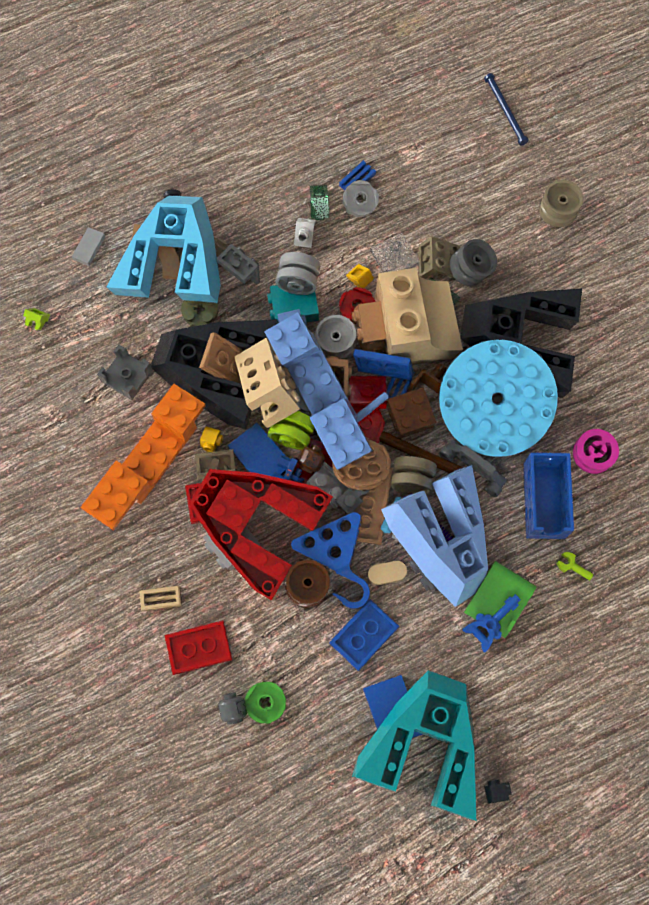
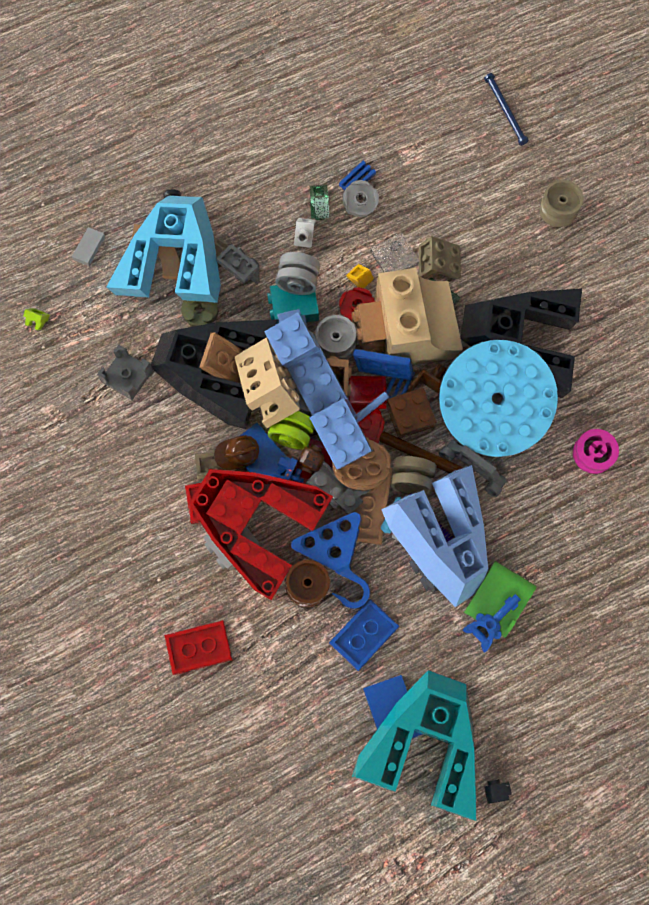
(148, 460): orange bracket -> none
(162, 598): tan tile -> none
(210, 439): yellow plate -> none
(232, 708): dark grey head -> none
(236, 452): none -> reddish brown piece
(266, 714): bright green plate -> none
(387, 572): tan tile -> none
(473, 262): dark grey wheel -> none
(548, 496): blue piece -> none
(573, 566): lime bar -> none

